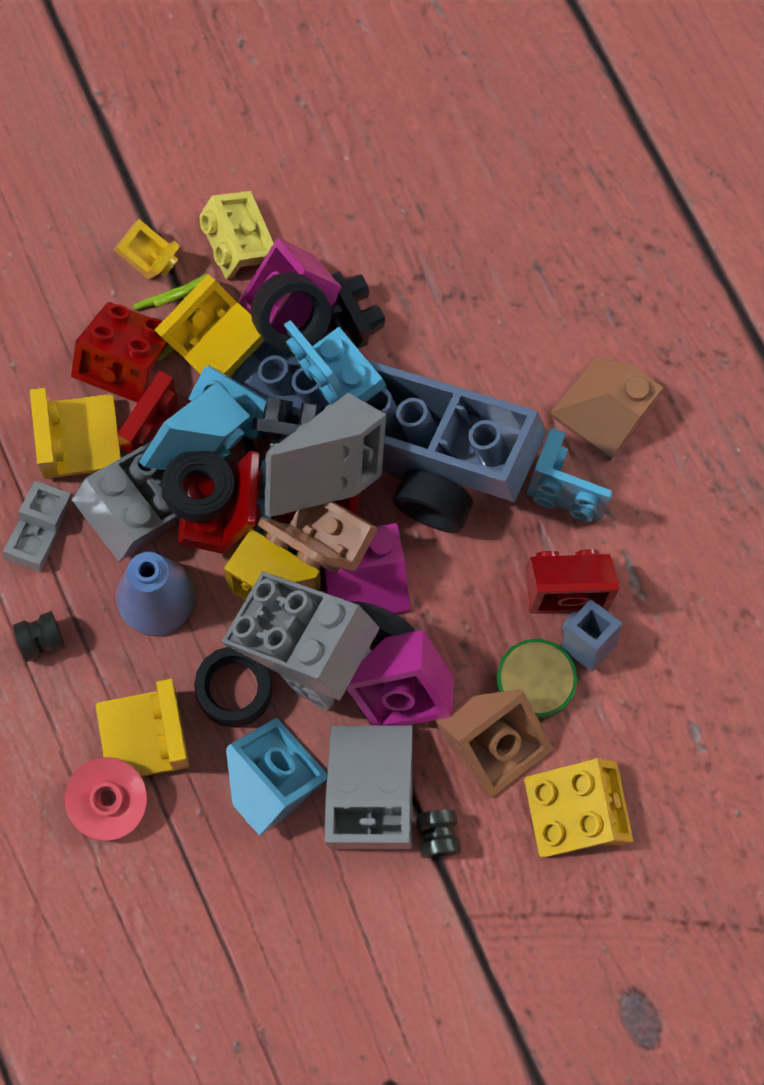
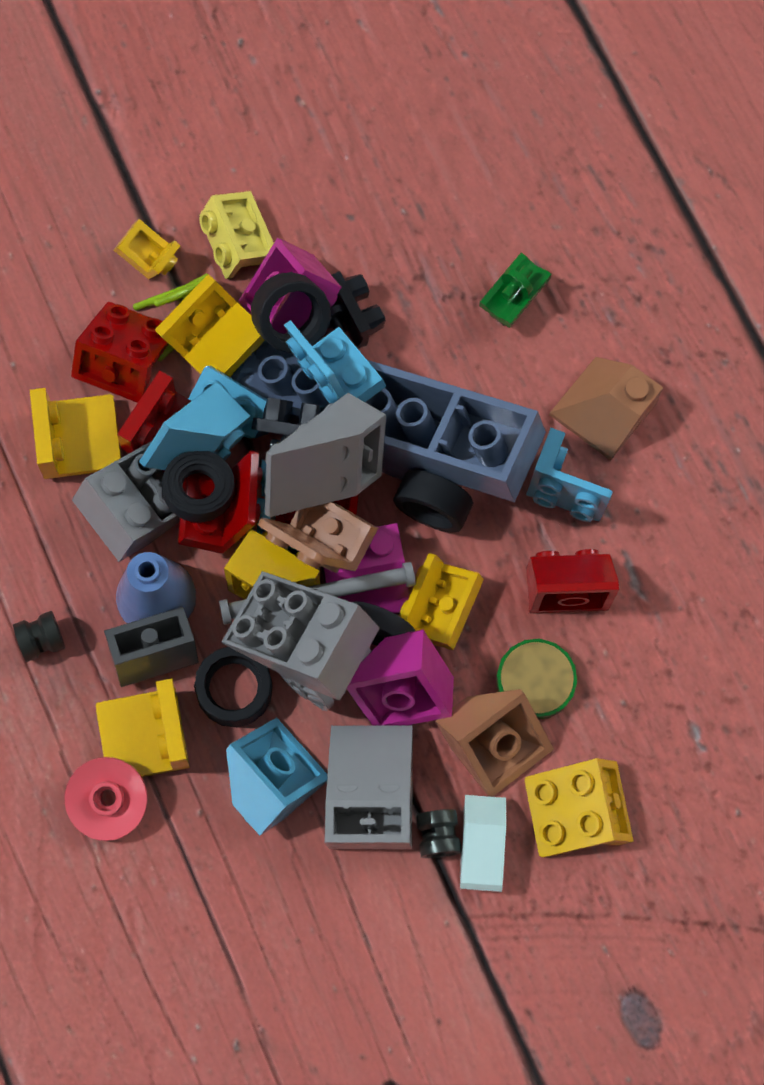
(37, 526): light grey slope -> none
(152, 646): none -> dark grey brick
(342, 587): none -> light grey bar
(441, 601): none -> yellow bracket
(483, 843): none -> light aqua slope
(514, 290): none -> green hips
(590, 634): sand blue brick -> none

